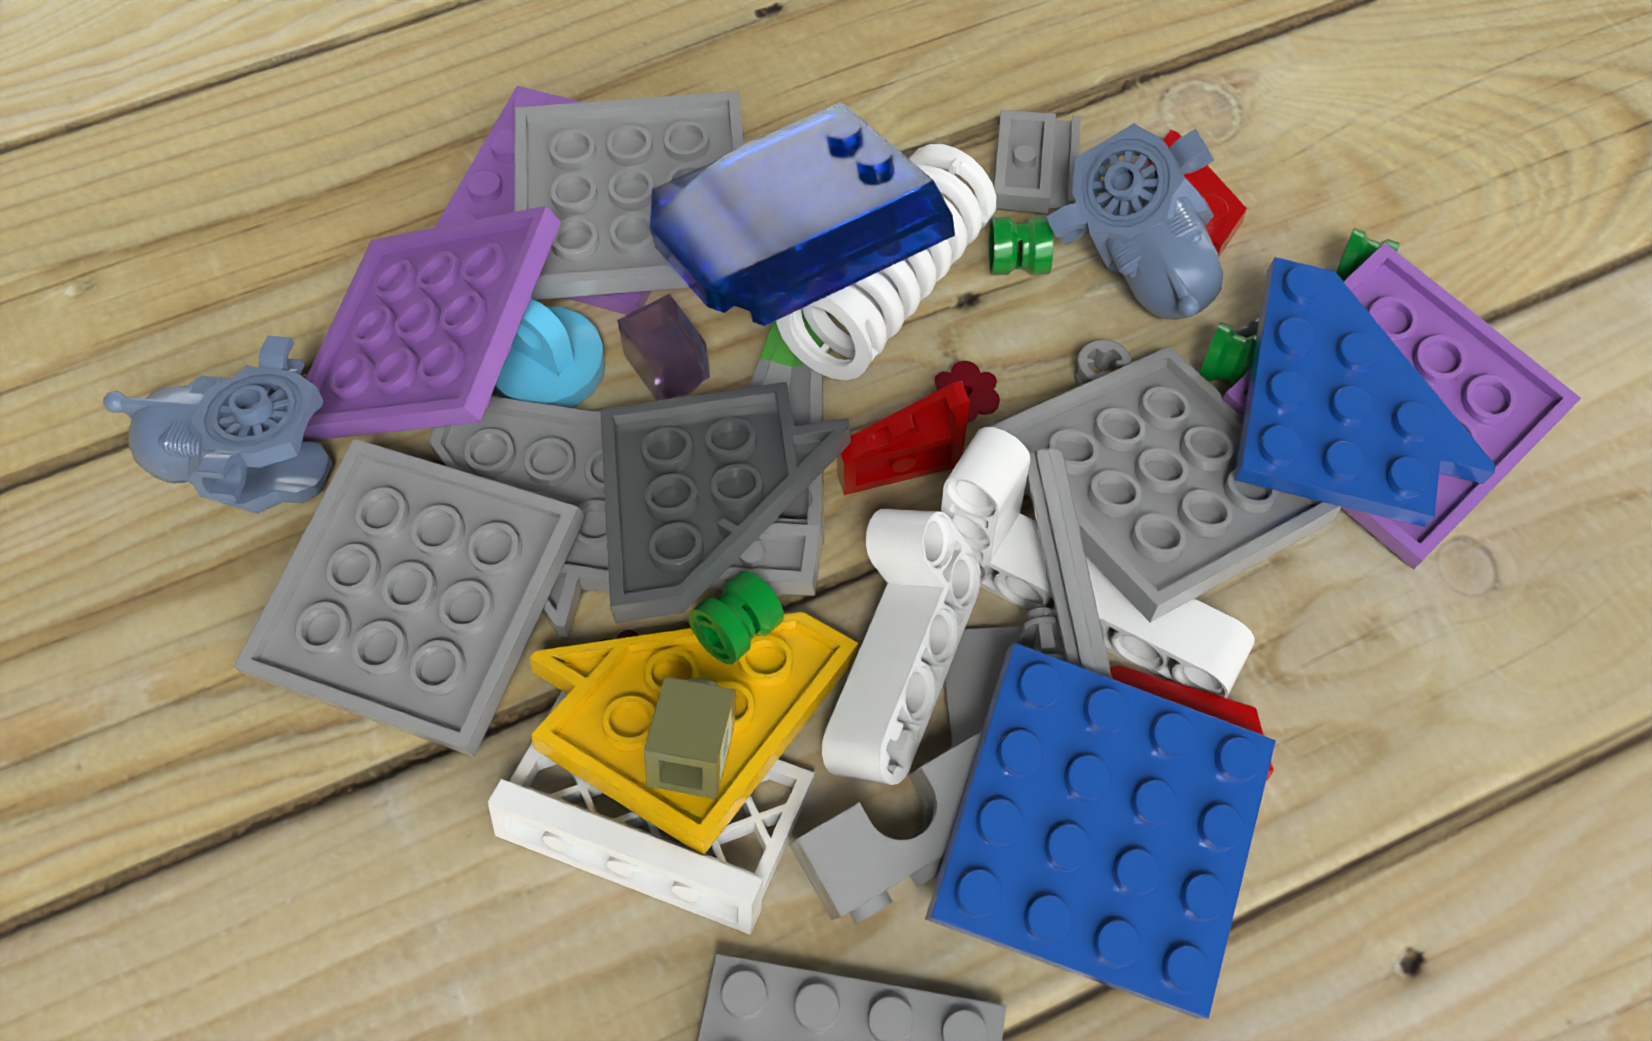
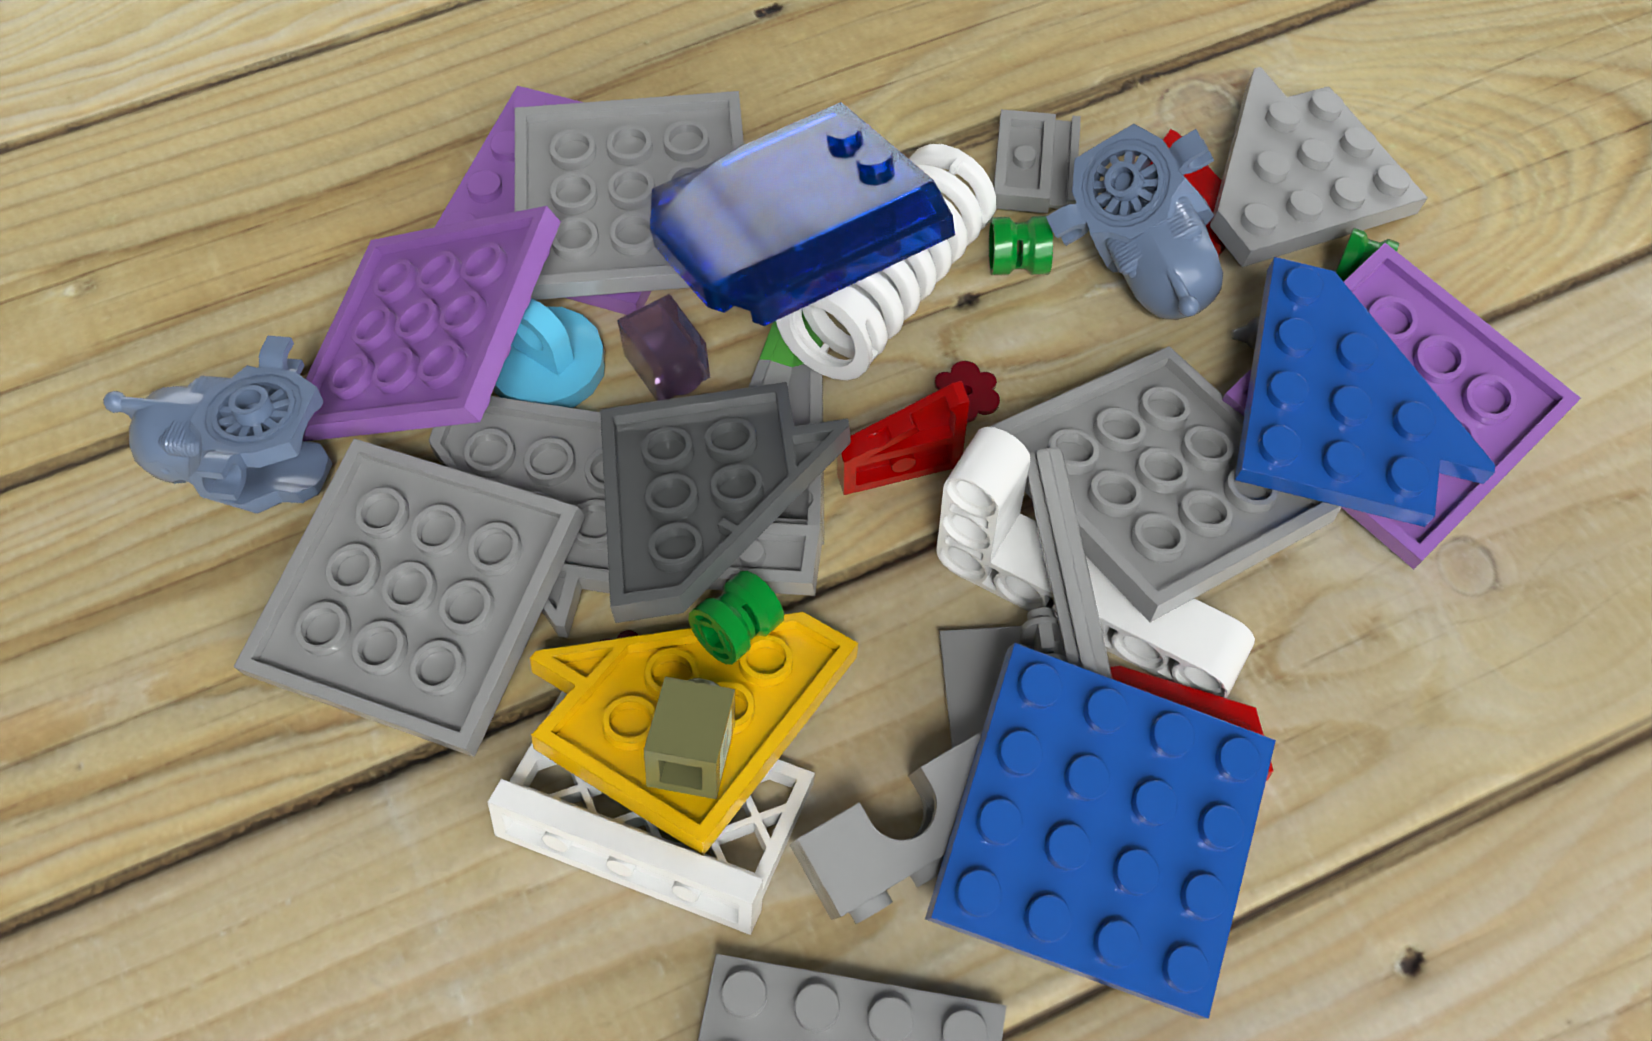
(907, 645): white beam -> none
(1100, 355): light grey bush -> none
(1228, 355): green wheel -> none
(1303, 175): none -> light grey wing

